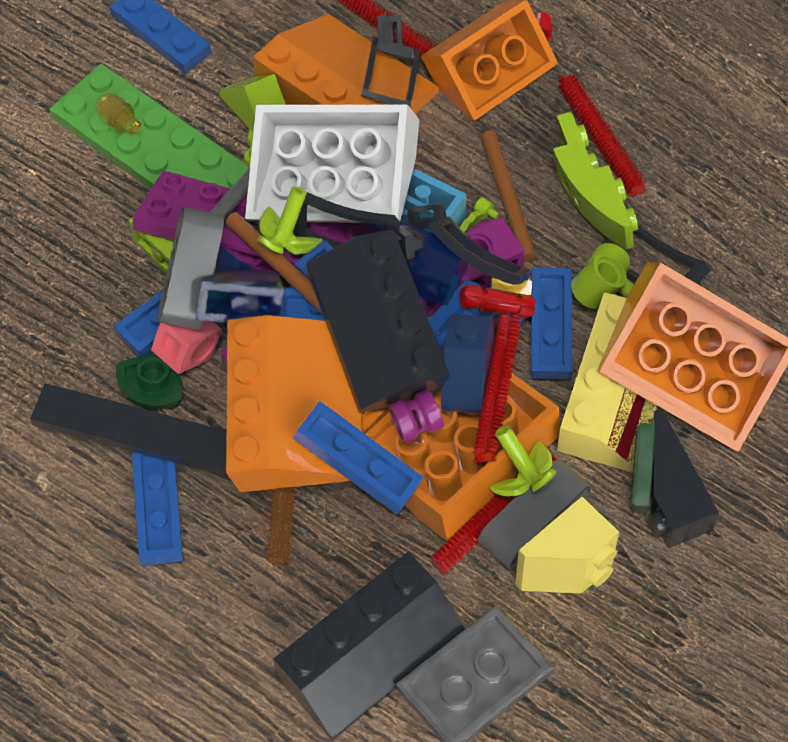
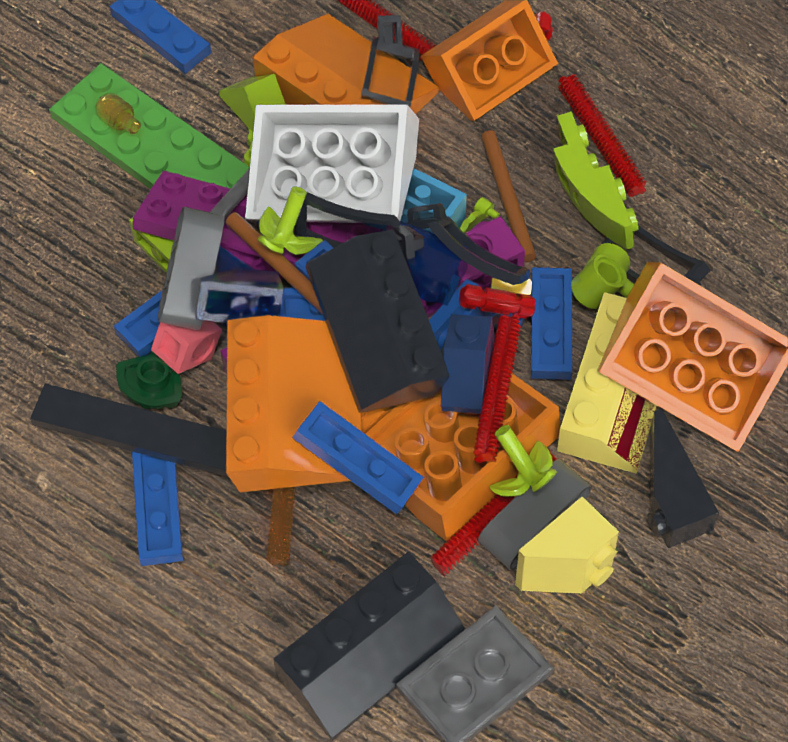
(422, 410): magenta wheel -> none
(642, 468): dark green tile -> none

